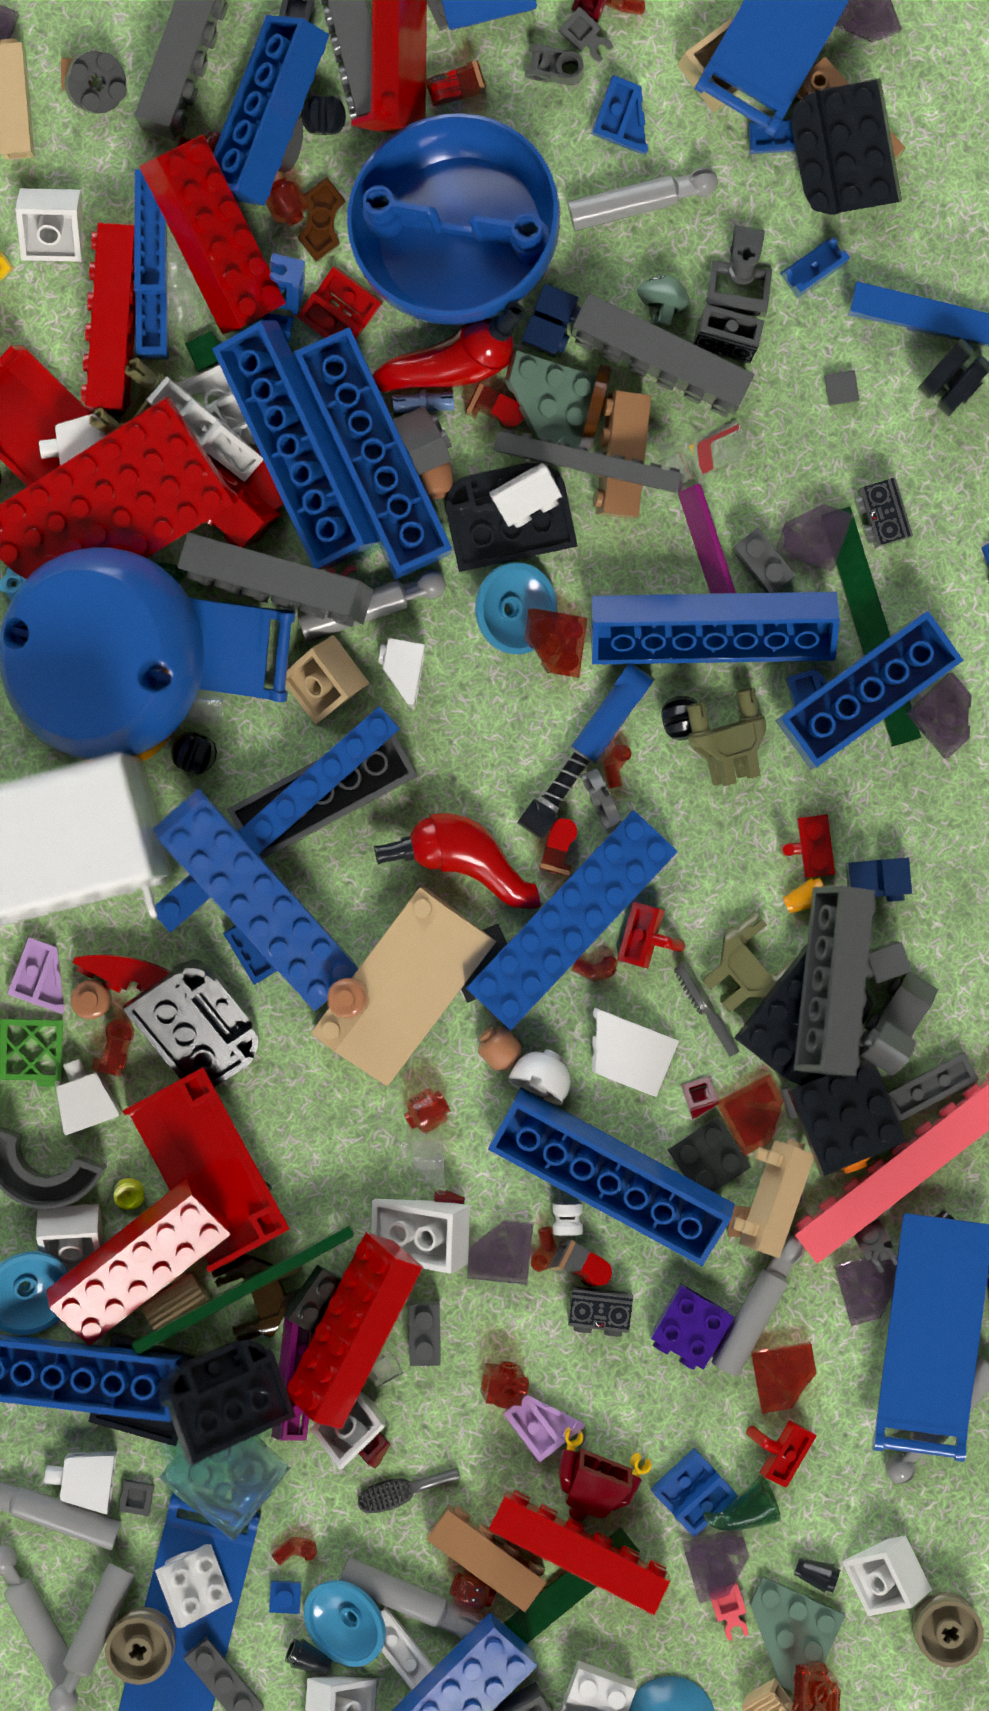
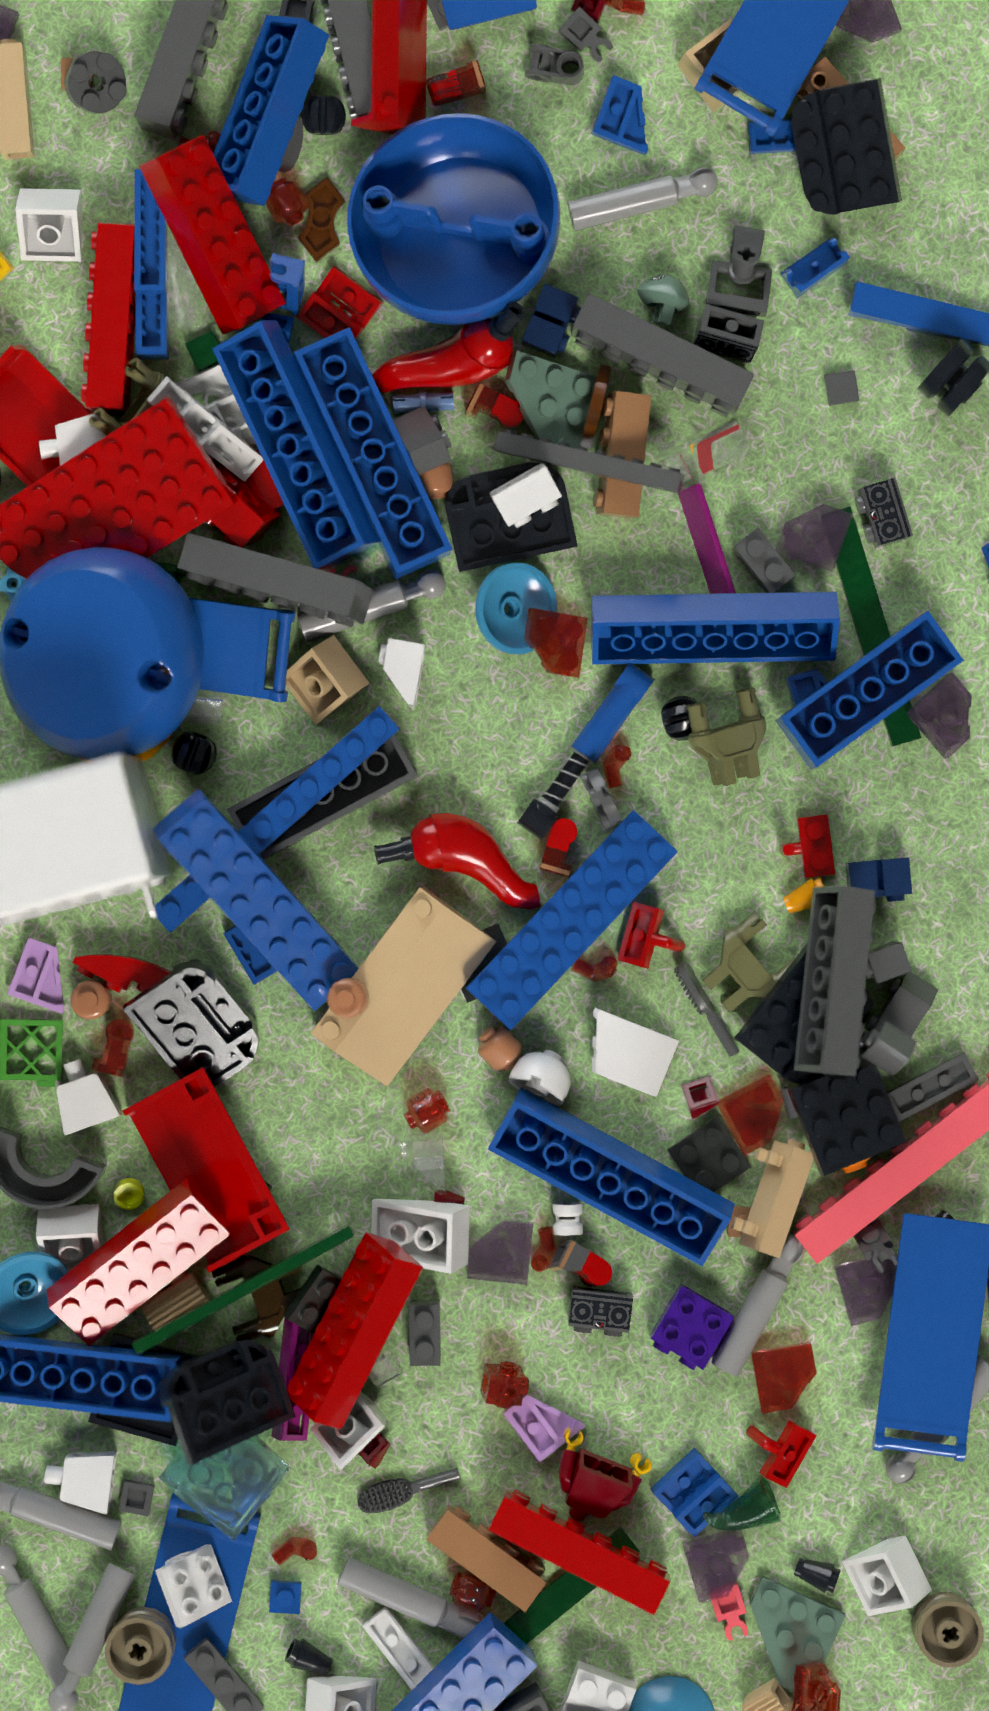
(344, 1623): dark azure dish -> none

